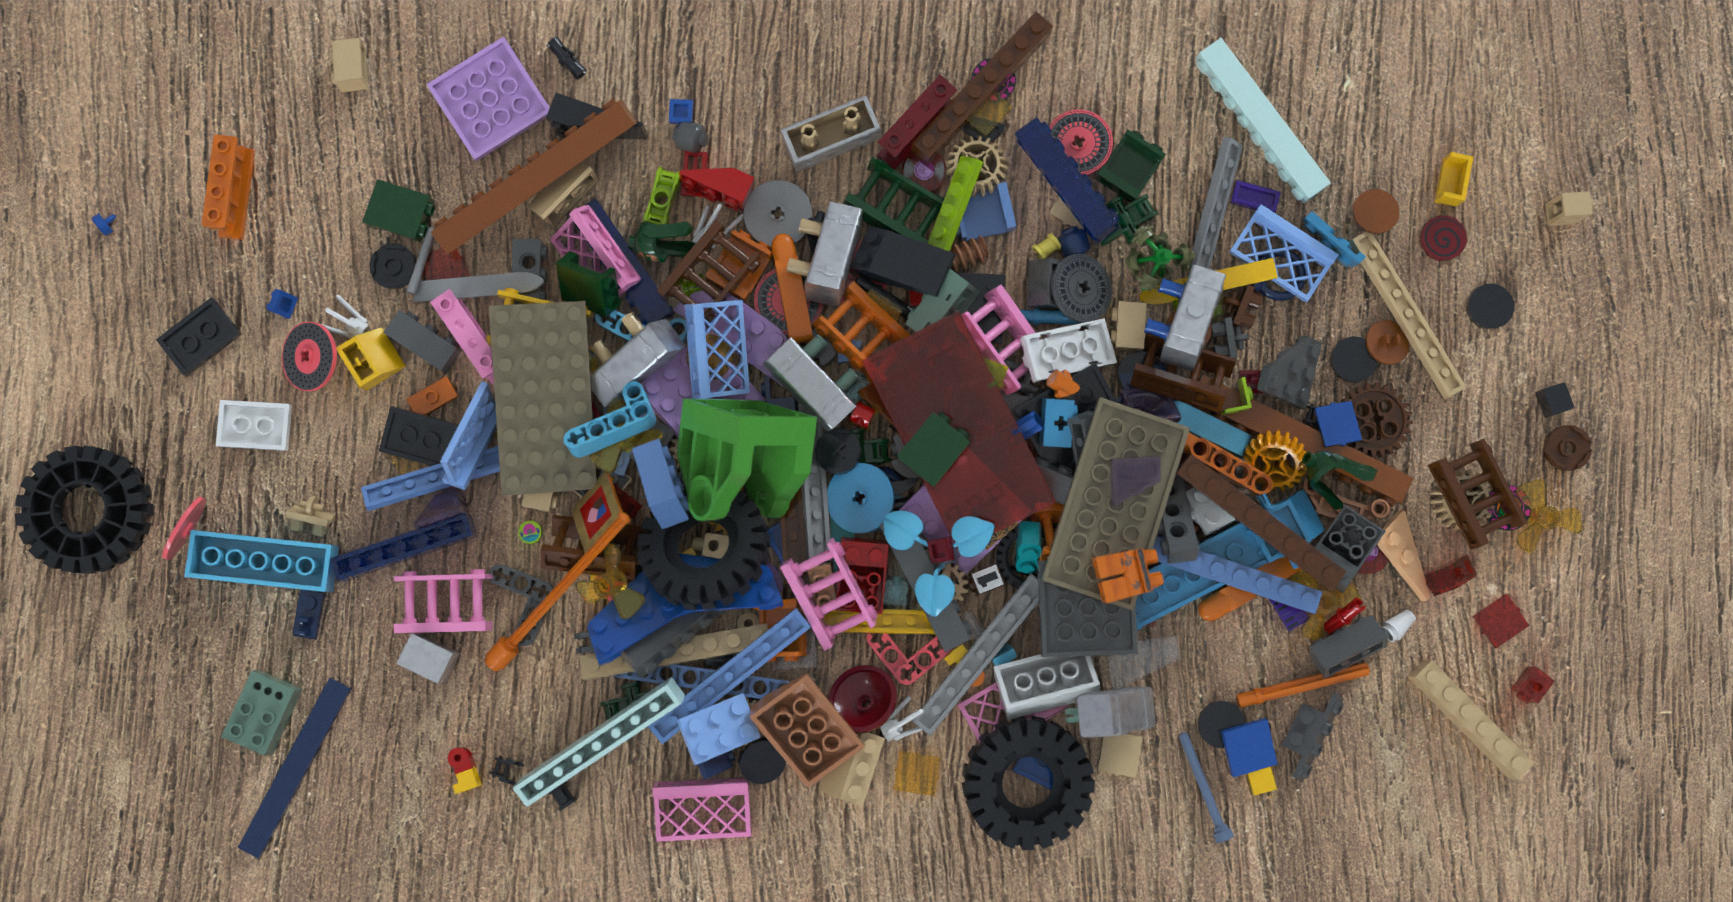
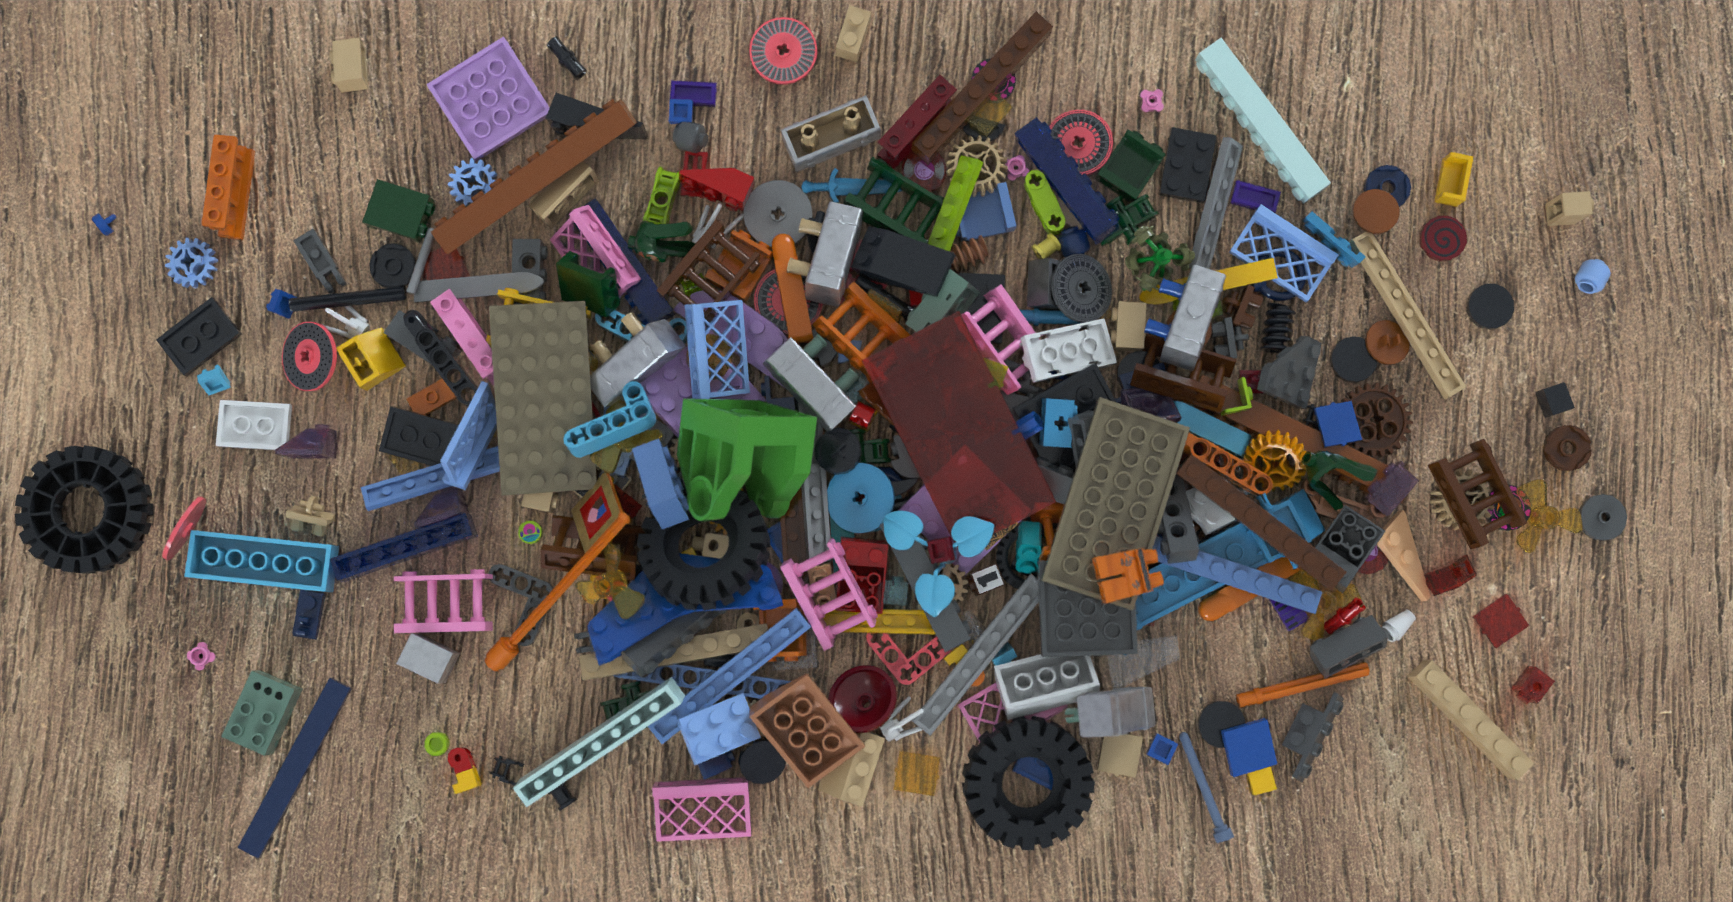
(194, 658): none -> bright pink plate
(198, 270): none -> light blue gear
(213, 380): none -> medium azure tile
(311, 444): none -> clear purple slope
(319, 259): none -> dark grey hinge
(347, 299): none -> black axle
(420, 329): none -> black piece
(436, 744): none -> lime tile
(476, 174): none -> light blue gear
(701, 93): none -> dark purple tile
(792, 65): none -> piece
(843, 186): none -> dark azure sword
(853, 33): none -> tan brick
(934, 448): dark green panel -> none
(1021, 171): none -> bright pink plate
(1044, 202): none -> lime piece
(1062, 384): orange piece -> none
(1132, 476): clear purple wing -> none
(1147, 106): none -> bright pink plate
(1162, 749): none -> blue tile
(1187, 165): none -> black plate
(1276, 328): none -> black piece
(1391, 488): none -> clear purple bracket
(1392, 175): none -> dark blue tile
(1591, 517): none -> dark grey plate
(1592, 276): none -> light blue head

